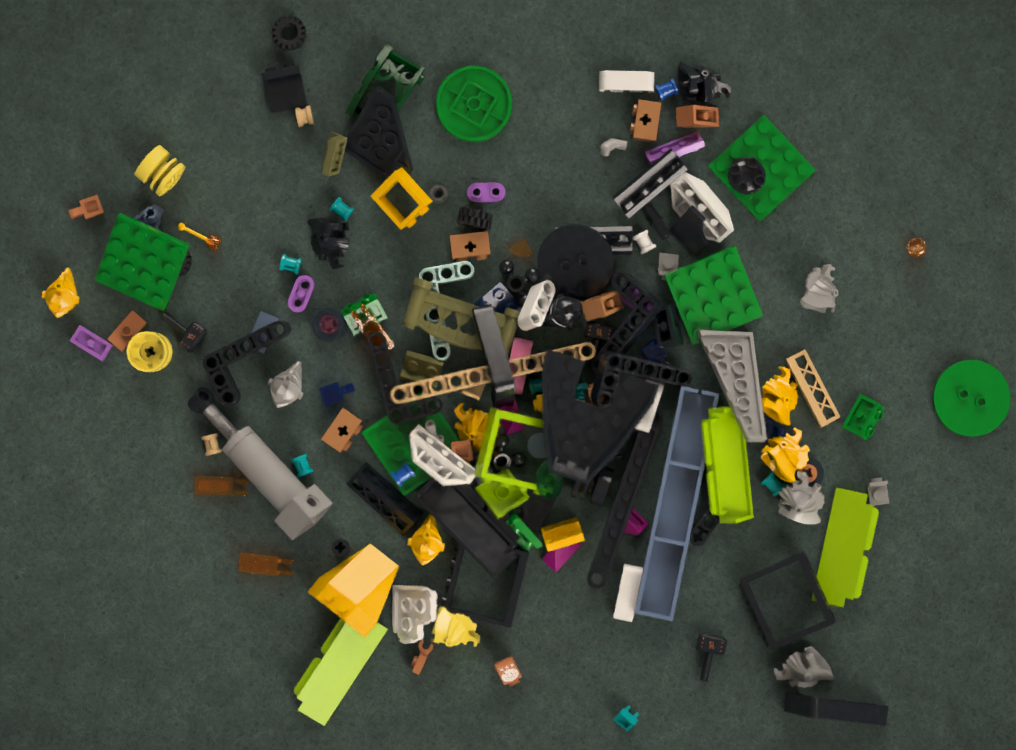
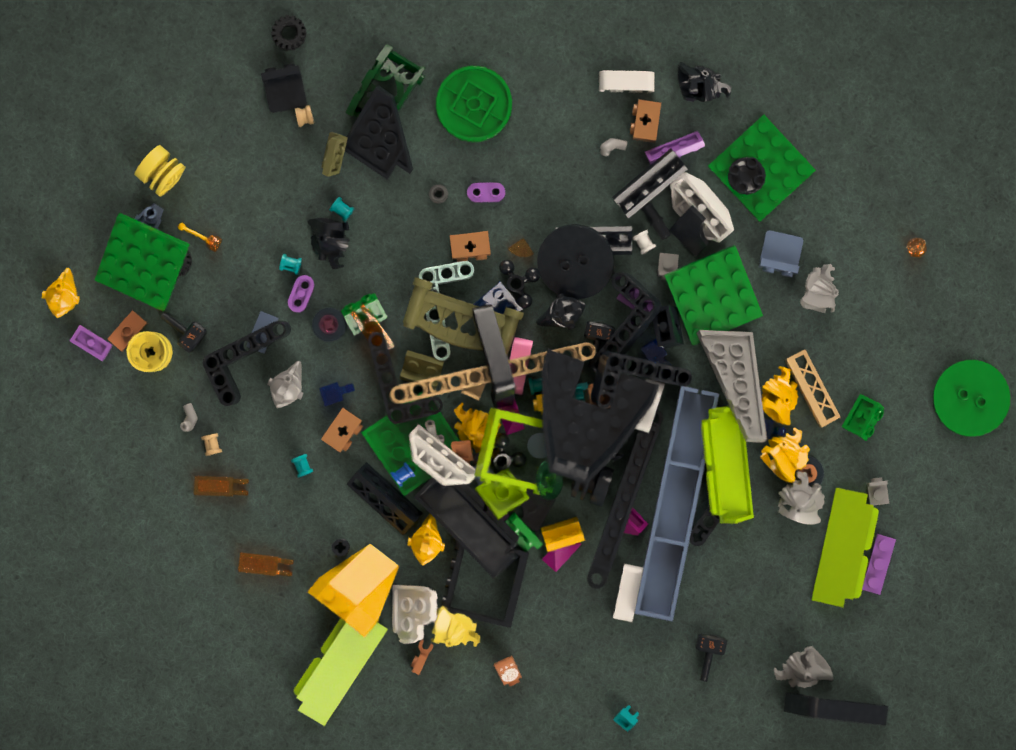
(89, 208): nougat plate -> none
(190, 419): none -> light grey arm
(297, 505): light grey piece -> none
(412, 188): yellow window -> none
(474, 218): black tyre -> none
(536, 305): white beam -> none
(602, 305): medium nougat brick -> none
(666, 89): blue bush -> none
(697, 116): nougat slope -> none
(773, 484): teal bush -> none
(781, 253): none -> sand blue bracket
(815, 587): black window -> none
(878, 564): none -> medium lavender plate

